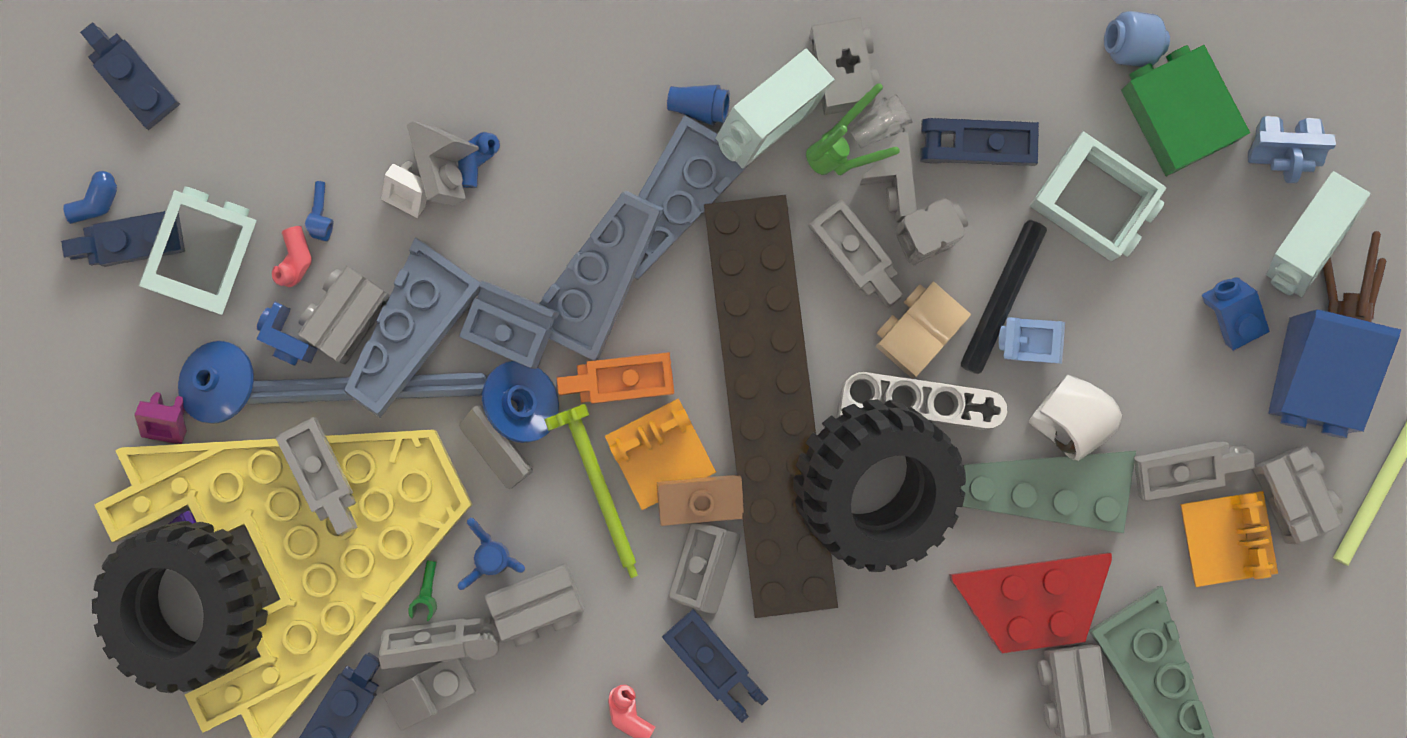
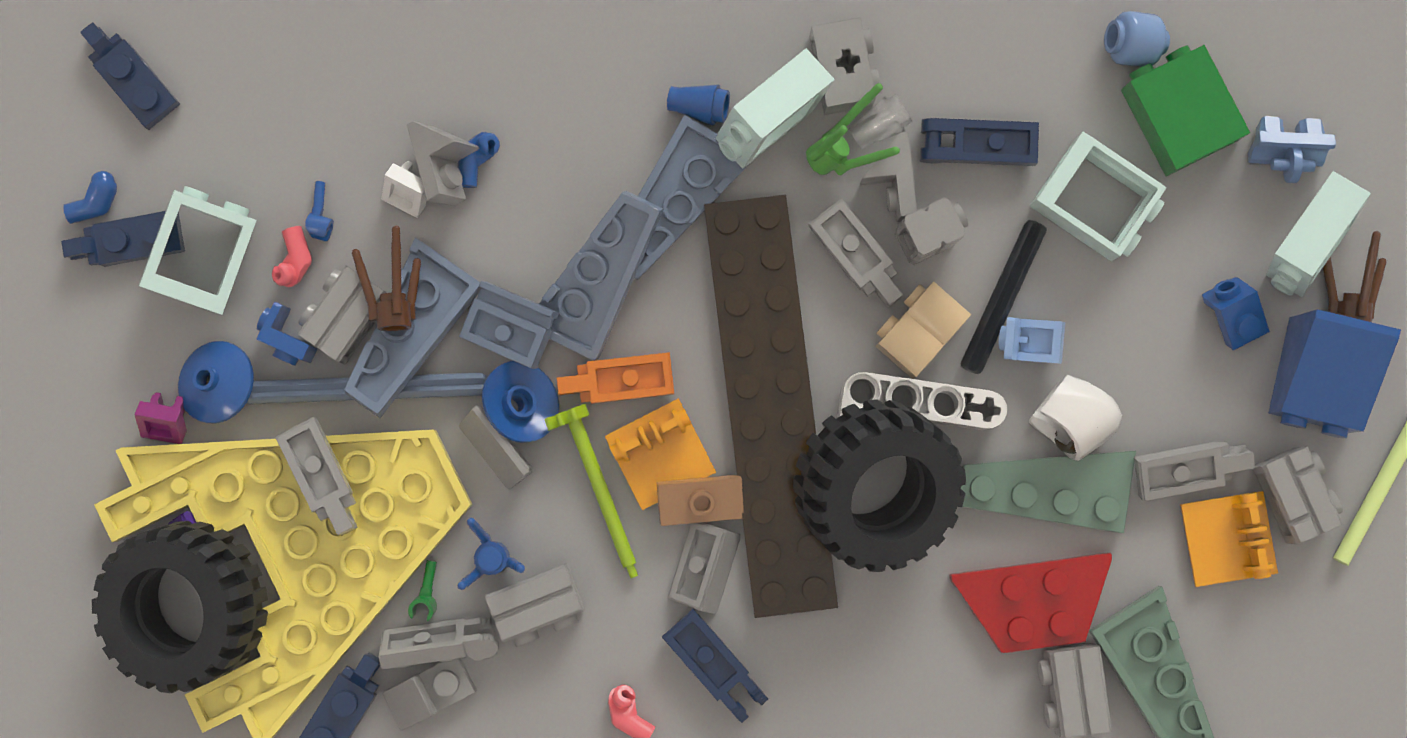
(394, 309): none -> reddish brown plant

